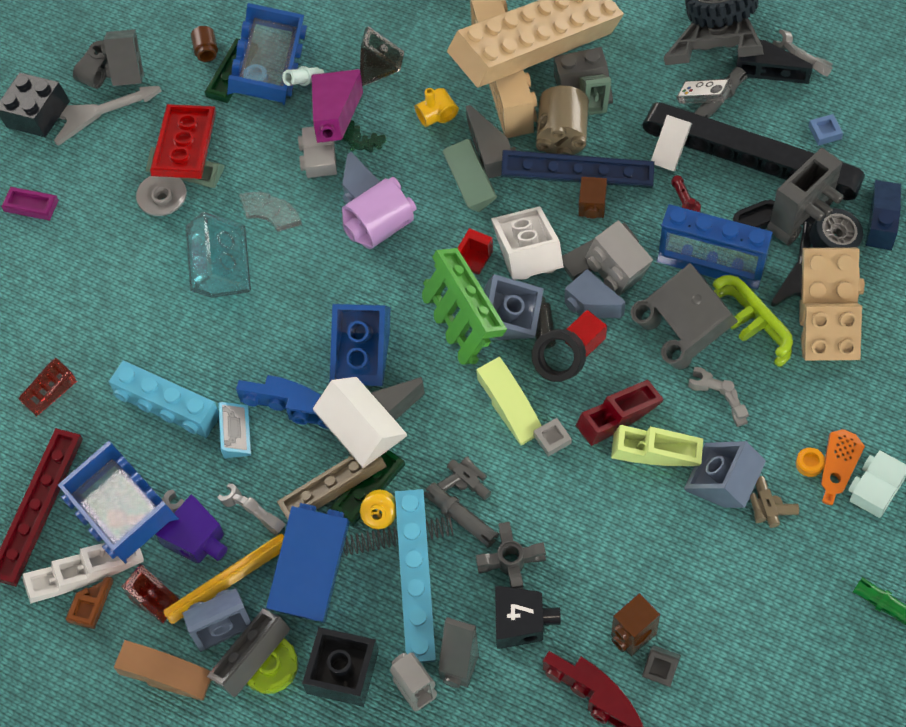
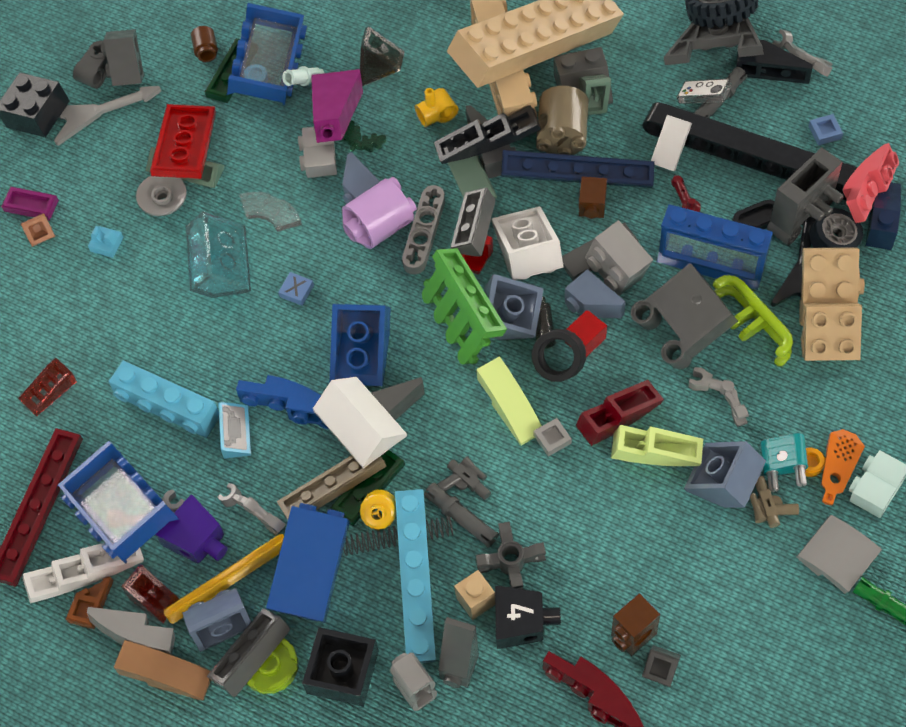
(37, 229): none -> nougat slope
(105, 241): none -> medium azure tile
(133, 628): none -> light grey slope
(296, 288): none -> medium blue tile
(423, 229): none -> light grey beam
(473, 222): none -> dark grey slope
(475, 594): none -> tan brick
(487, 136): none -> black slope
(784, 456): none -> teal piece
(839, 553): none -> light grey slope
(868, 180): none -> coral slope

